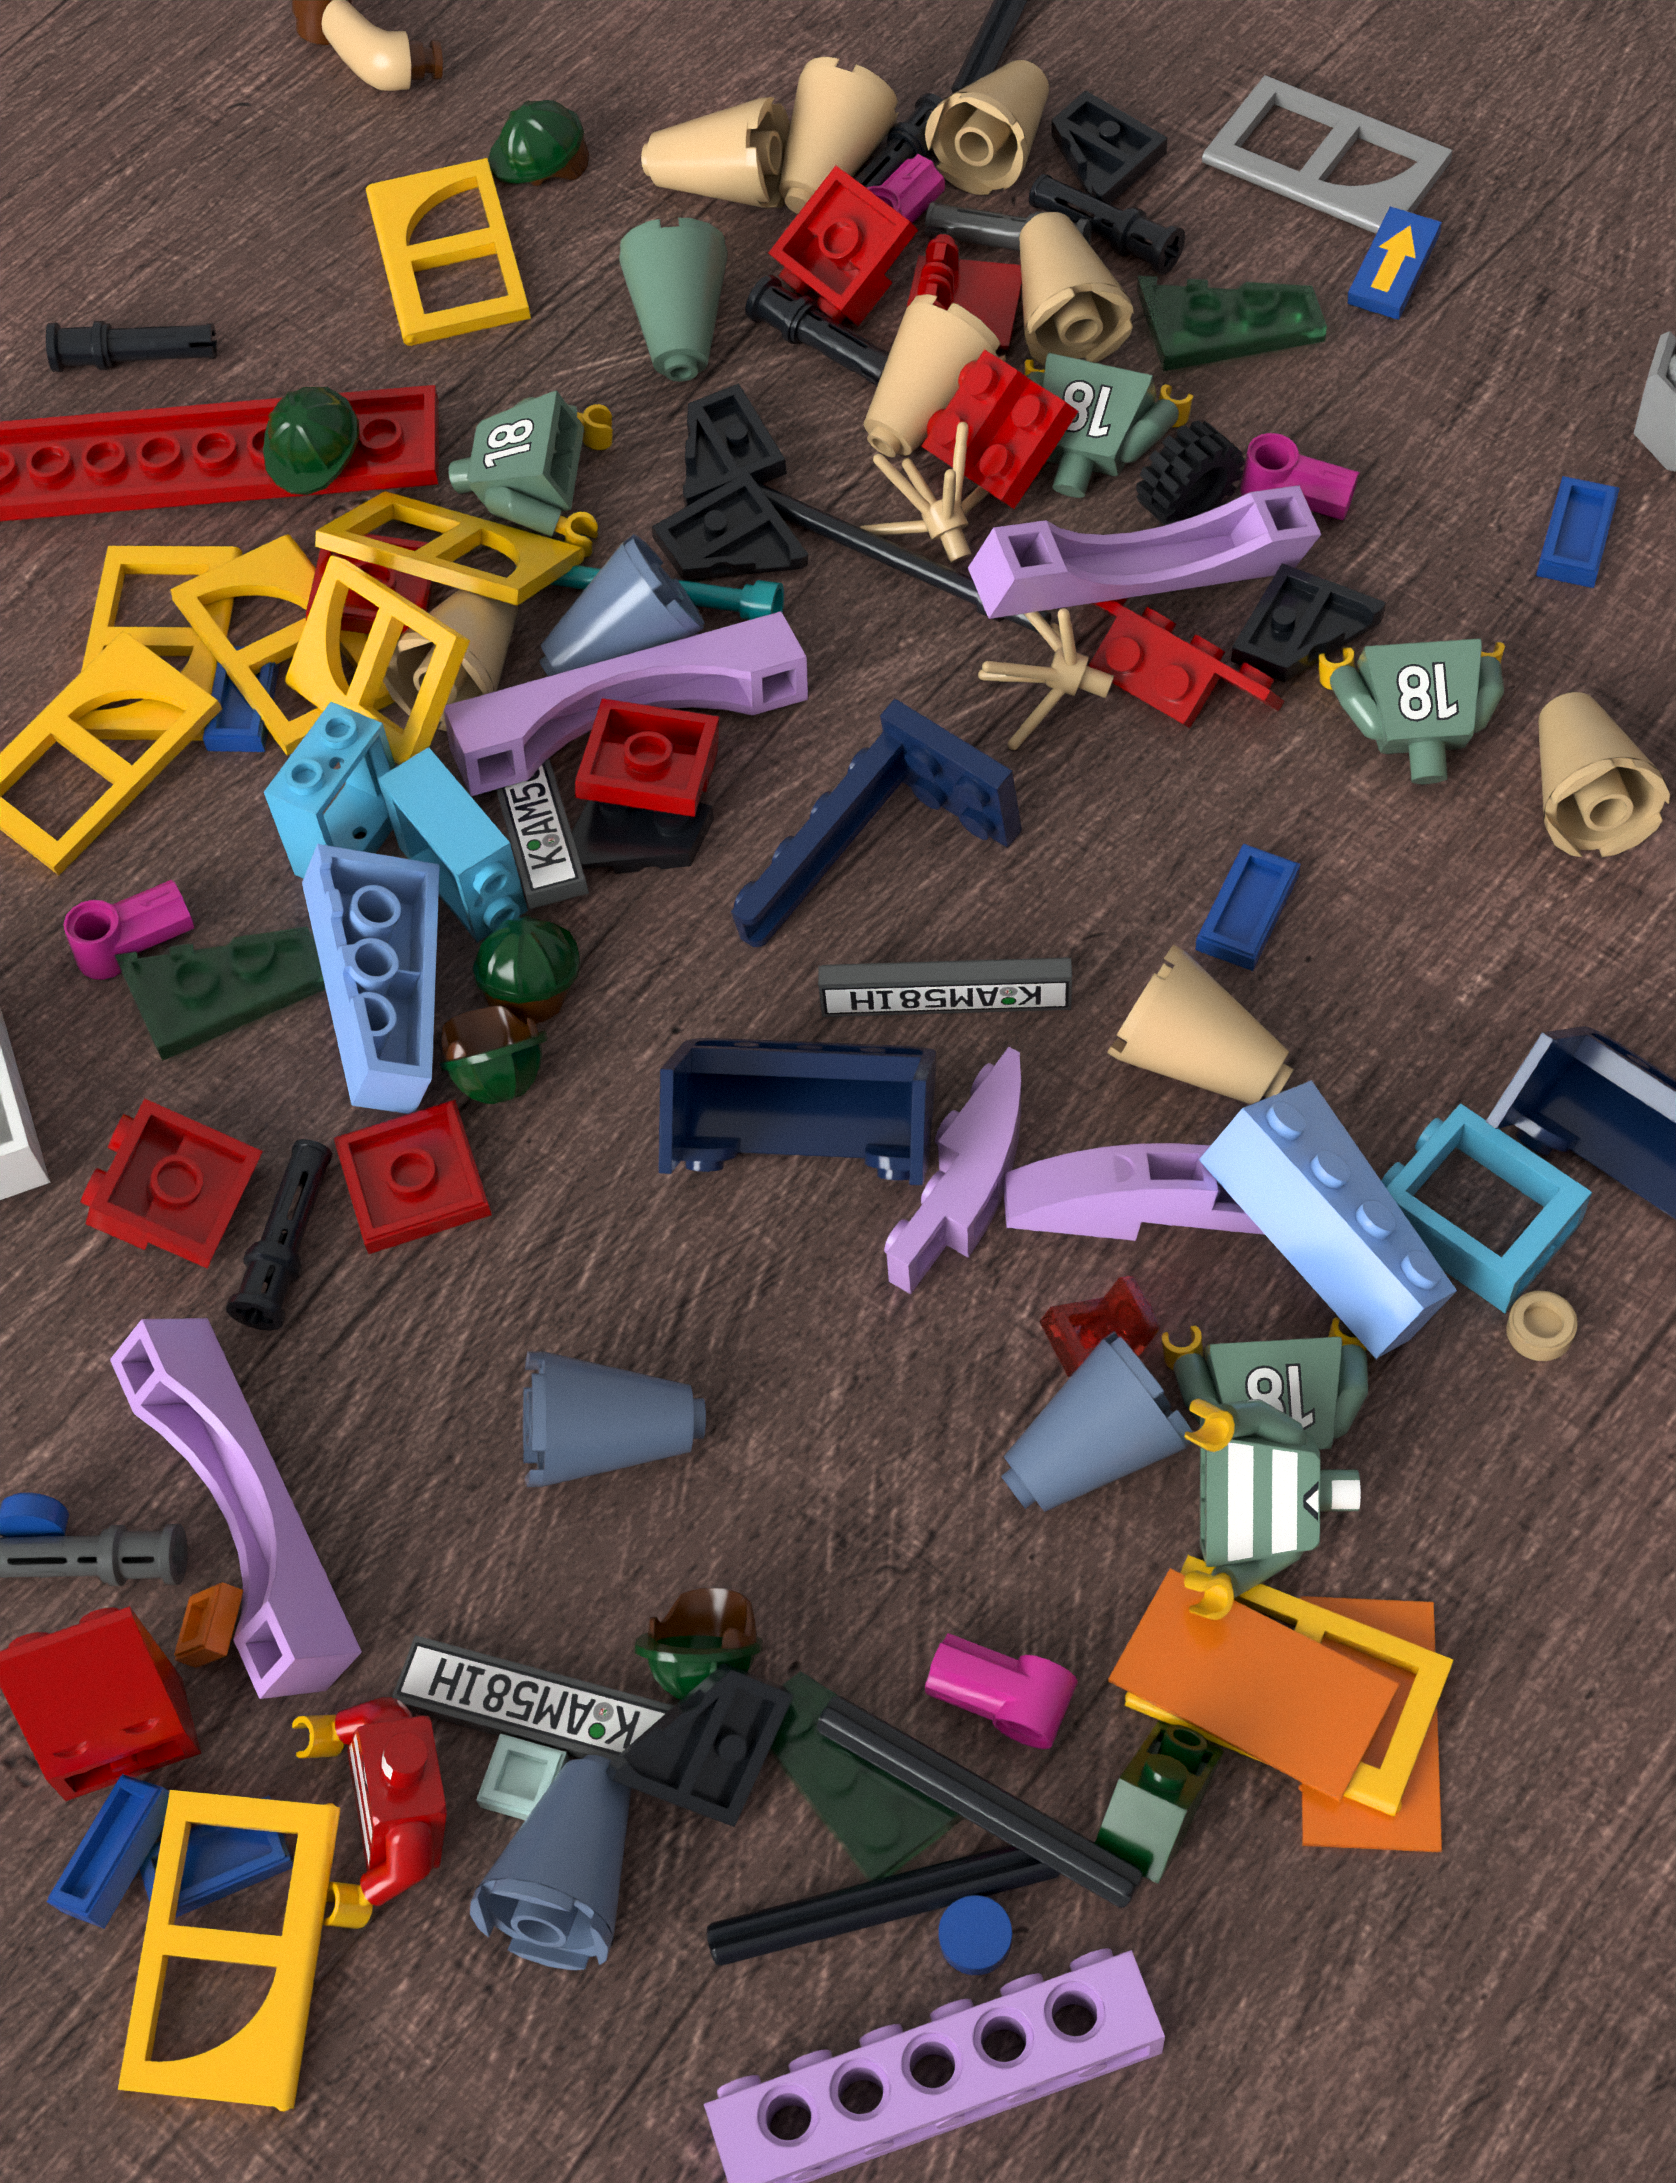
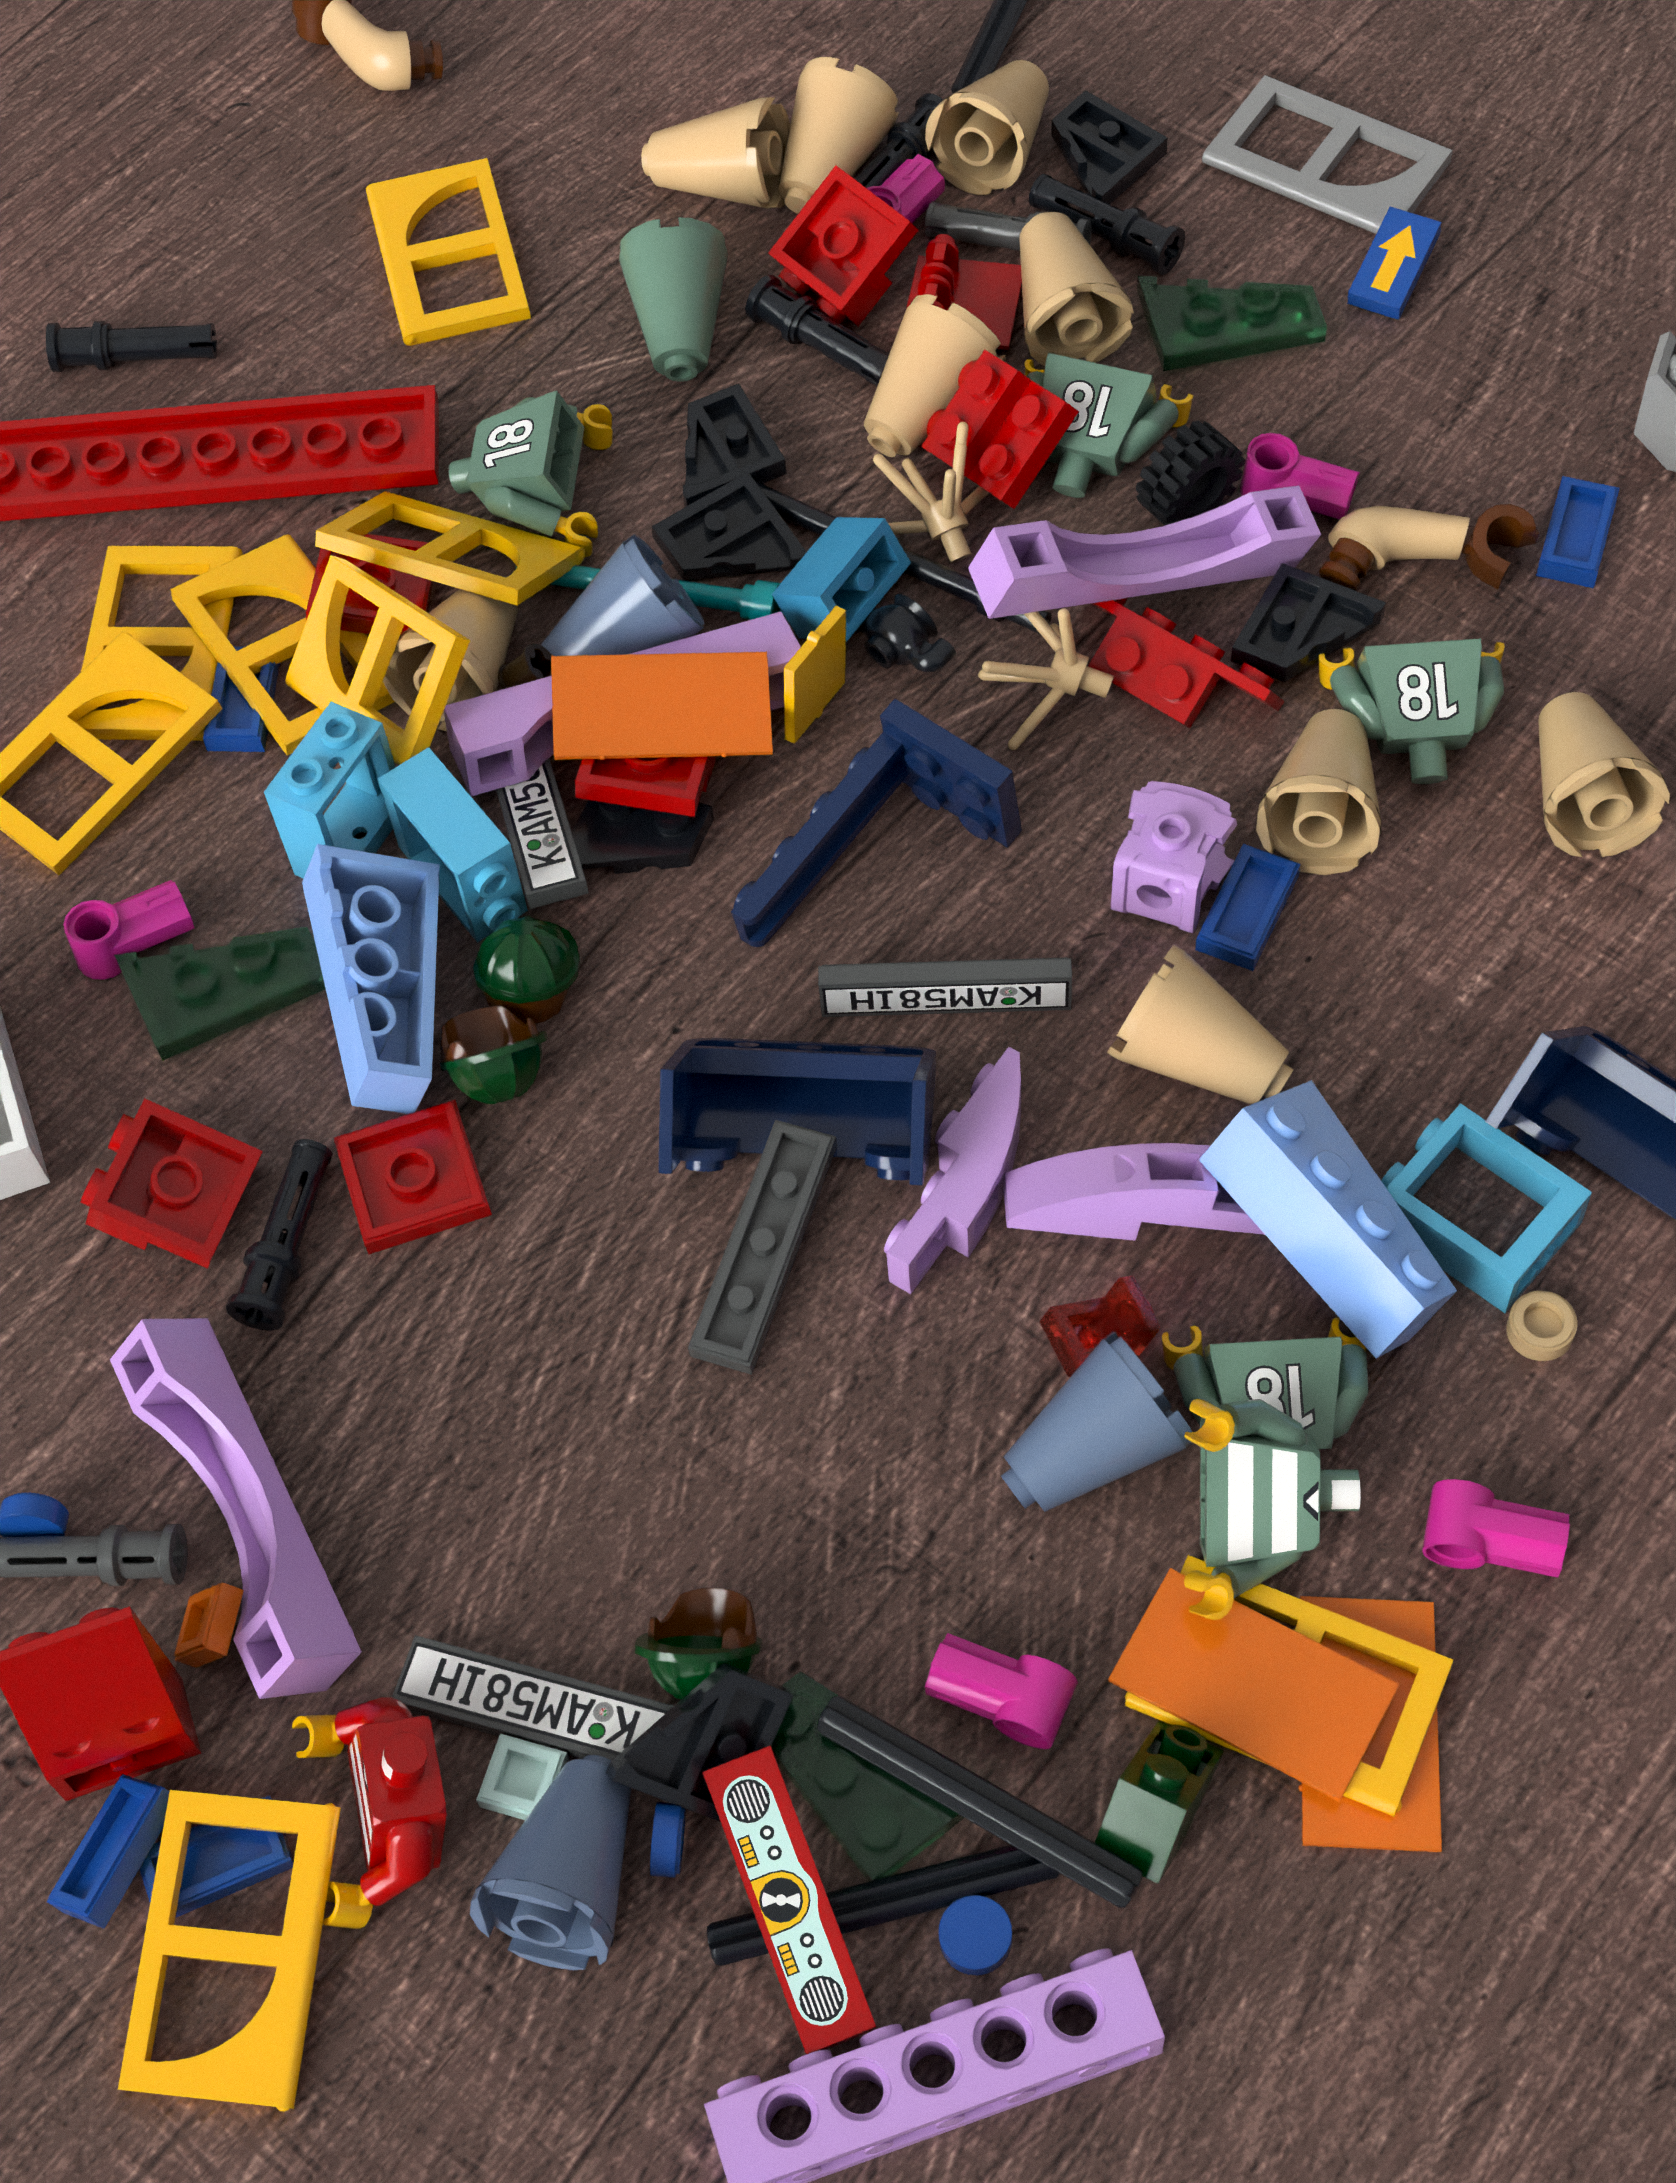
(309, 439): dark green piece -> none
(529, 666): none -> dark brown axle
(539, 144): dark green piece -> none
(602, 1418): sand blue cone -> none
(661, 705): none -> orange window
(667, 1840): none -> blue tile
(762, 1247): none -> dark grey tile
(789, 1901): none -> tile
(814, 674): none -> yellow piece
(844, 568): none -> dark azure brick
(901, 636): none -> black piece
(1171, 853): none -> lavender piece
(1323, 798): none -> tan cone
(1385, 534): none -> piece
(1474, 1529): none -> dark pink piece

